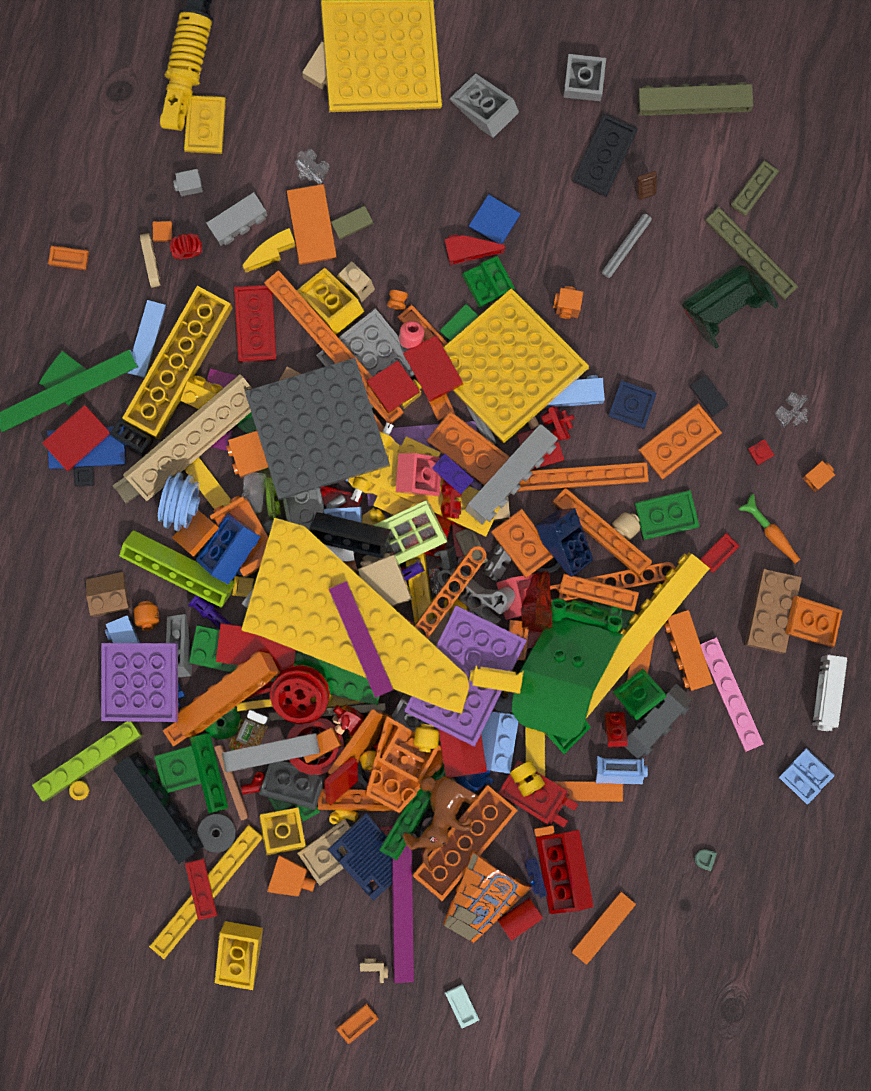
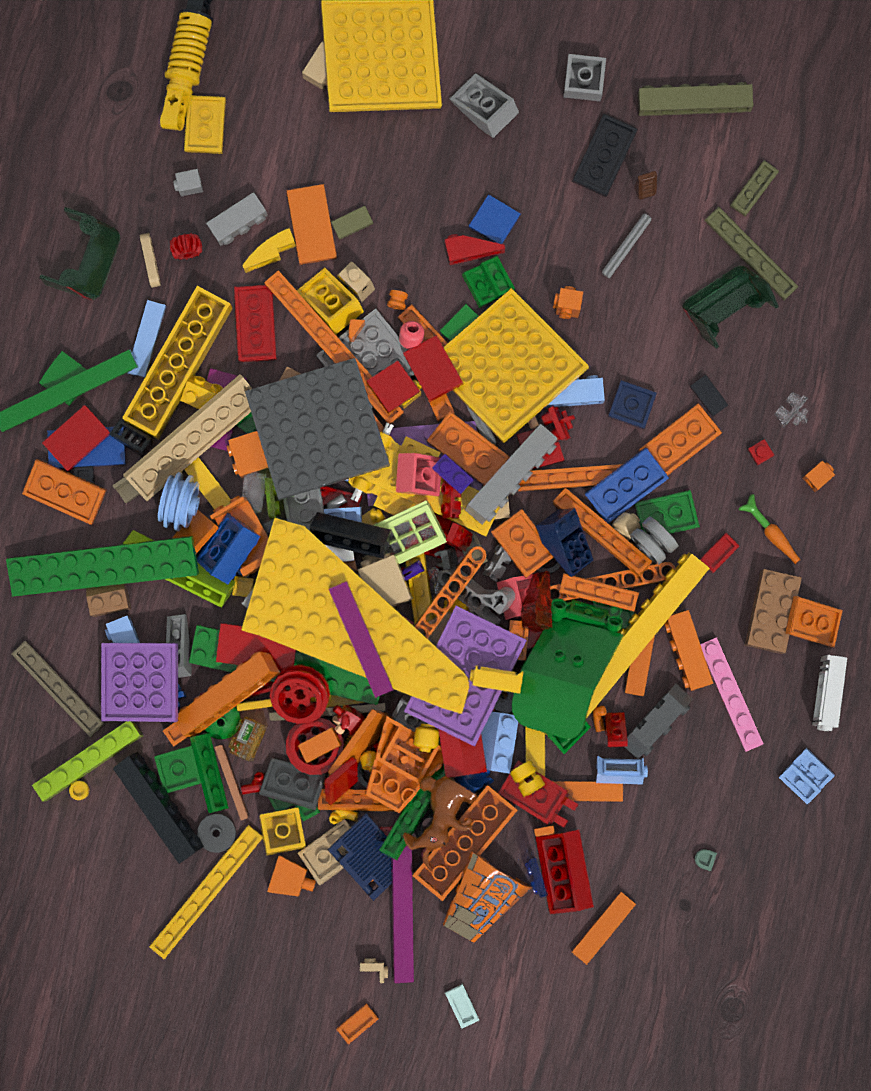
(58, 688): none -> dark tan tile
(64, 491): none -> orange tile
(68, 257): orange tile -> none
(96, 262): none -> clear green windscreen
(102, 566): none -> green plate
(146, 615): orange head -> none
(162, 231): orange tile -> none
(201, 889): red tile -> none
(207, 610): dark purple pin -> none
(238, 955): yellow slope -> none
(258, 717): white tile -> none
(270, 752): light grey beam -> none
(310, 168): clear hips -> none
(355, 328): none -> orange slope
(459, 537): none -> red plate
(520, 919): red brick -> none
(598, 712): none -> orange arm
(626, 485): none -> blue tile
(639, 694): green bracket -> none
(654, 538): none -> light grey wheel

